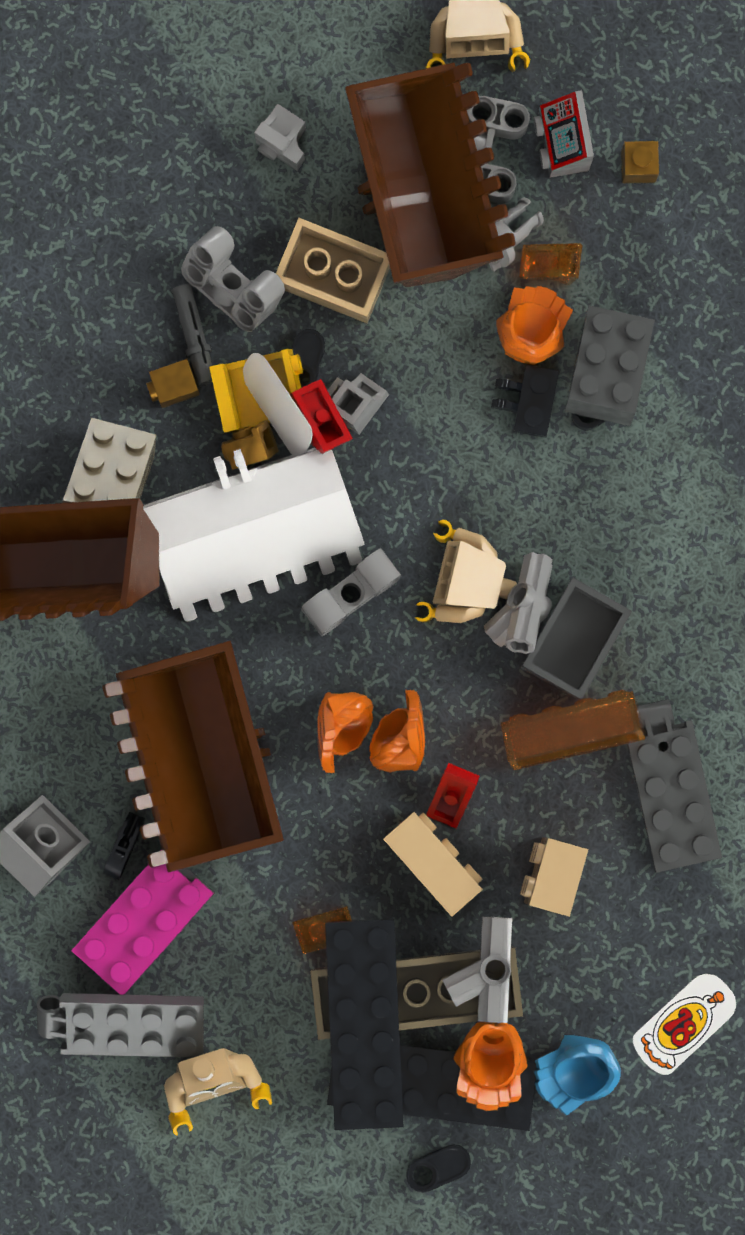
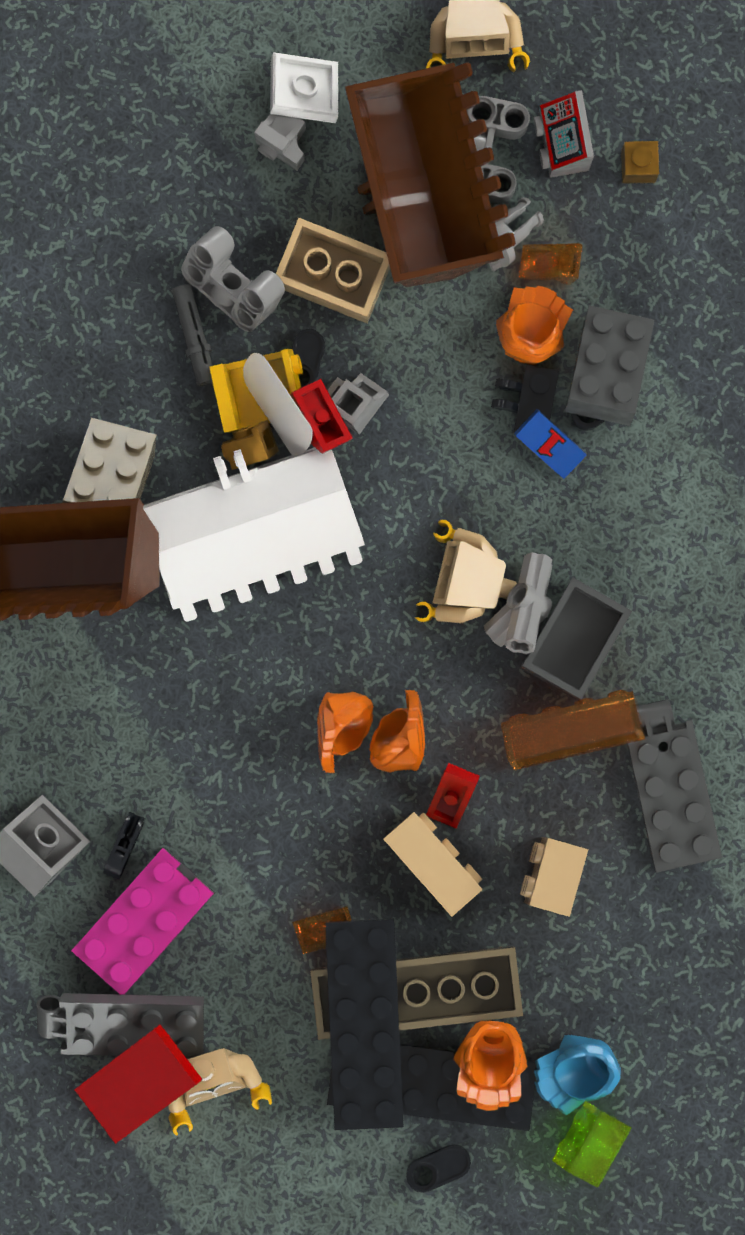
(138, 1084): none -> red tile
(172, 384): pearl gold brick -> none
(196, 757): reddish brown piece -> none
(304, 87): none -> white tile
(371, 579): light grey beam -> none
(473, 981): light grey piece -> none
(550, 443): none -> blue tile
(591, 1144): none -> clear neon green brick
(684, 1023): sticker -> none

